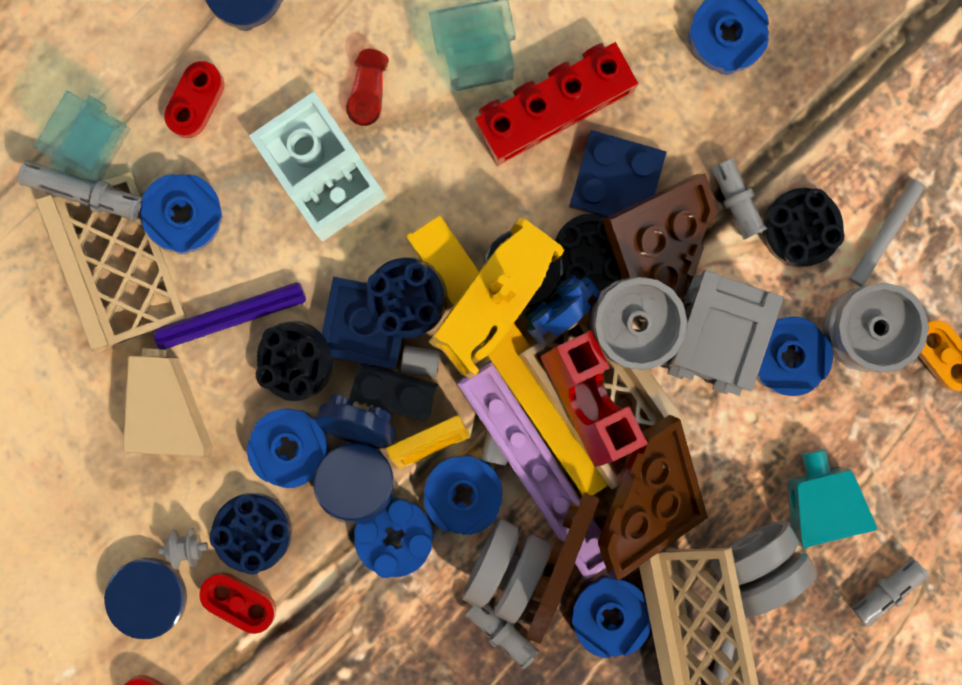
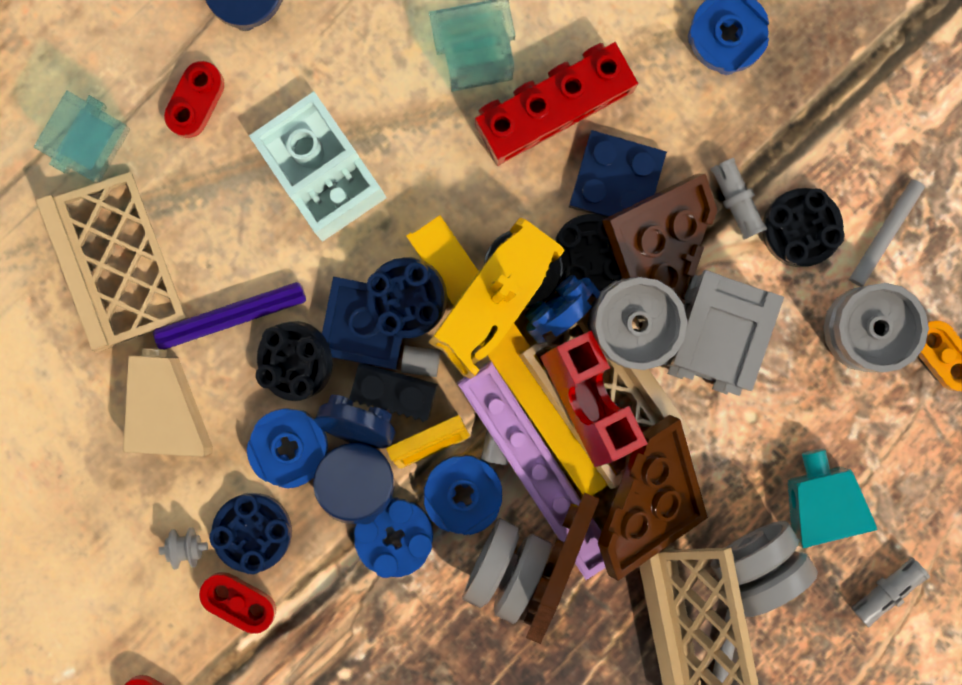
(97, 195): light grey pin -> none
(145, 598): dark blue tile -> none
(183, 191): blue plate -> none
(367, 90): clear red piece -> none
(503, 635): light grey pin -> none
(614, 639): blue plate -> none
(814, 362): blue plate -> none

